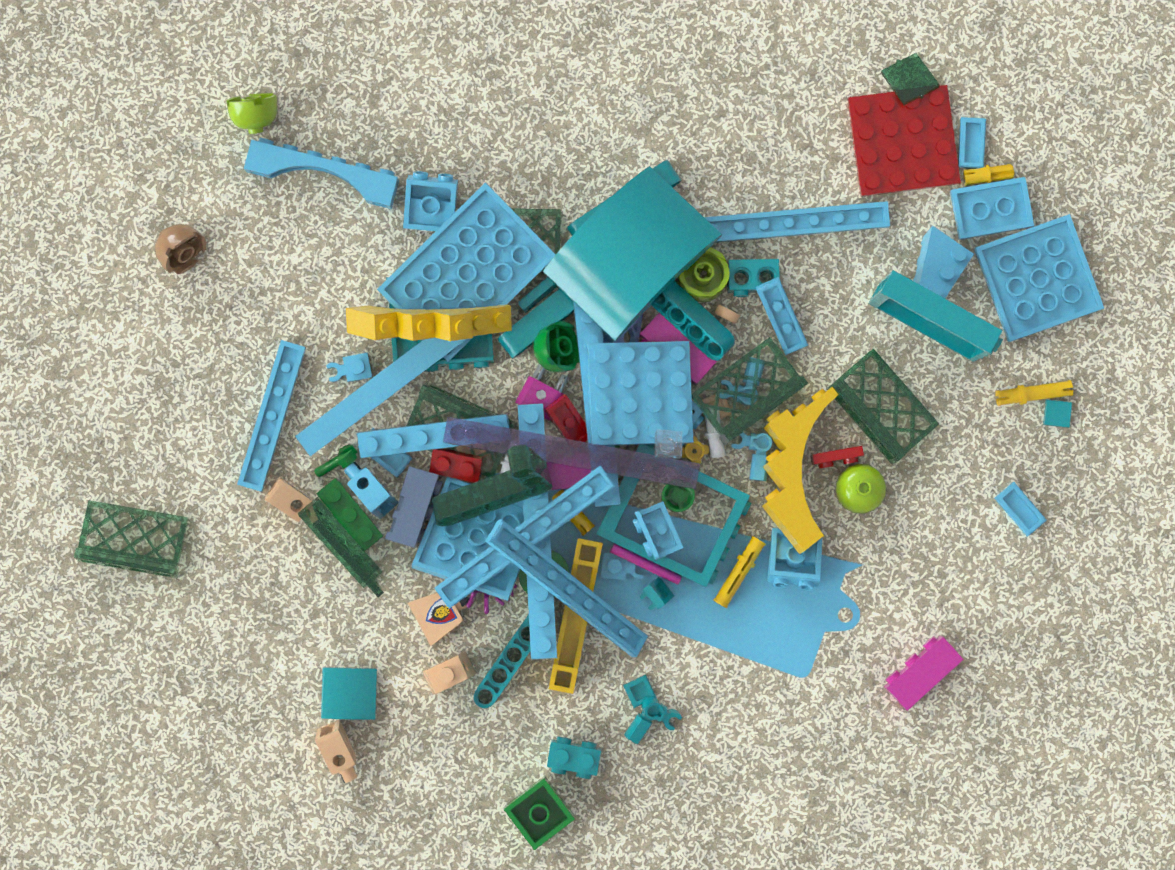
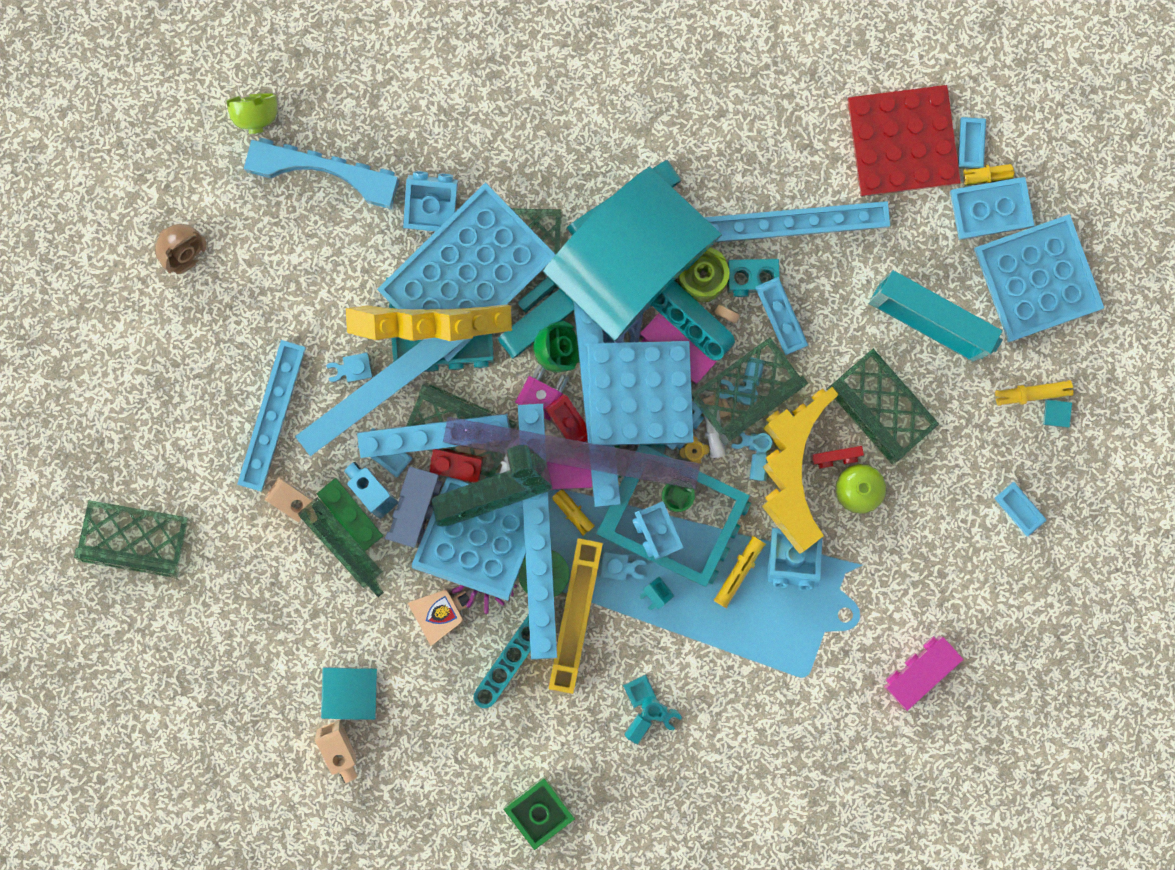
(345, 457): green bar -> none
(449, 673): light nougat torso -> none
(533, 529): medium azure tile -> none
(566, 588): medium azure tile -> none
(574, 757): teal brick -> none
(645, 564): dark pink bar -> none
(668, 444): clear plate -> none
(910, 78): clear green piece -> none
(940, 262): medium azure wedge -> none

